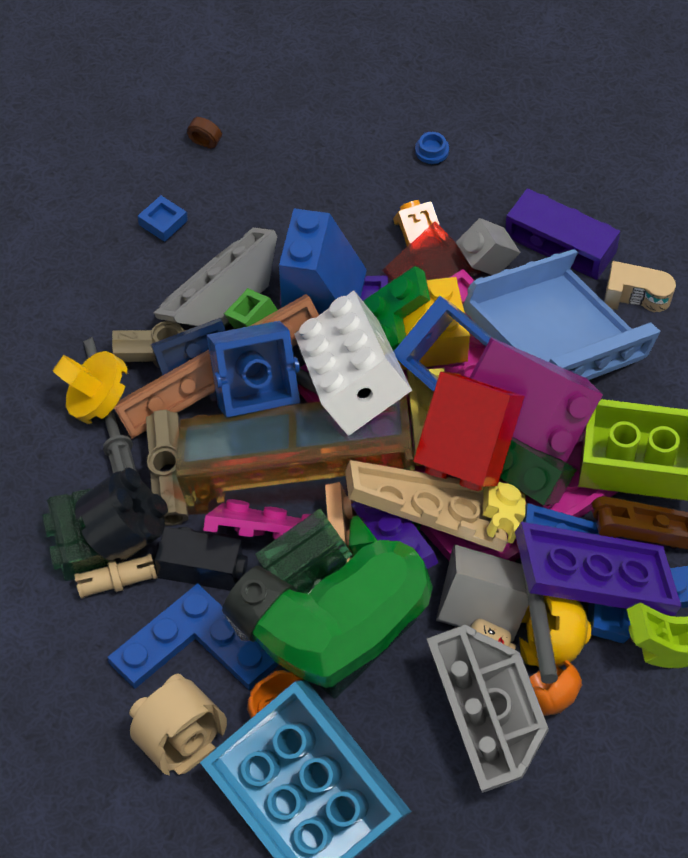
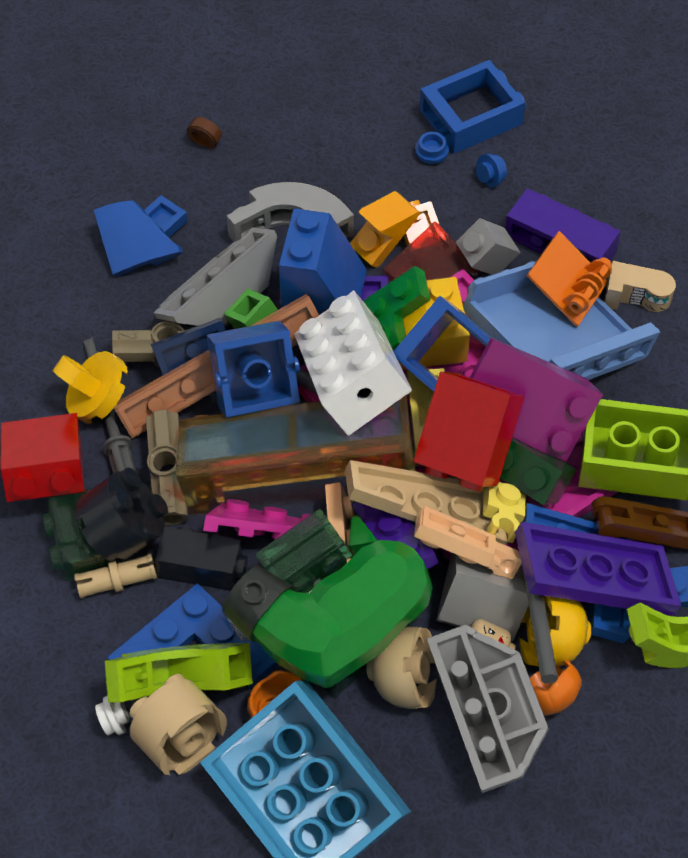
(42, 457): none -> red brick
(112, 716): none -> white plate
(132, 237): none -> blue slope
(206, 665): none -> lime arch
(274, 205): none -> light grey arch
(385, 226): none -> light orange slope
(404, 666): none -> tan cylinder
(465, 134): none -> blue window
(466, 541): none -> light nougat hinge
(491, 170): none -> blue plate
(569, 278): none -> orange hinge

